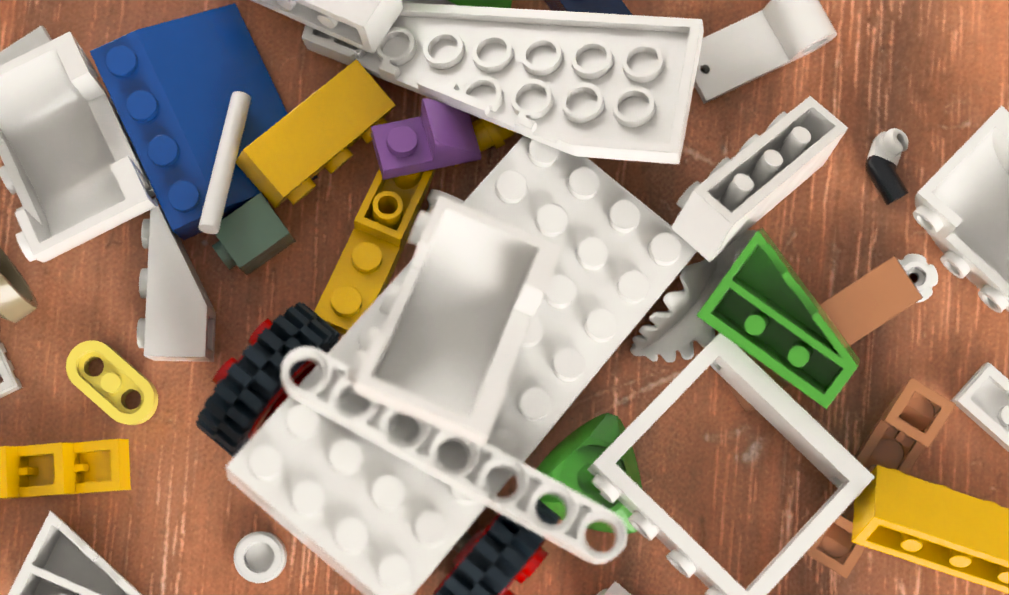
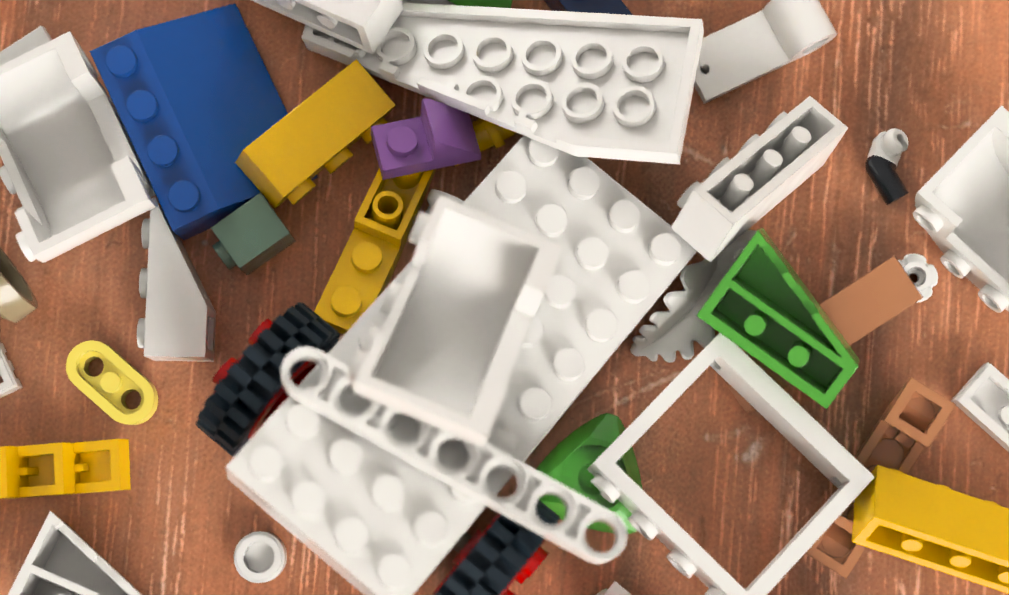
(224, 163): white bar -> none

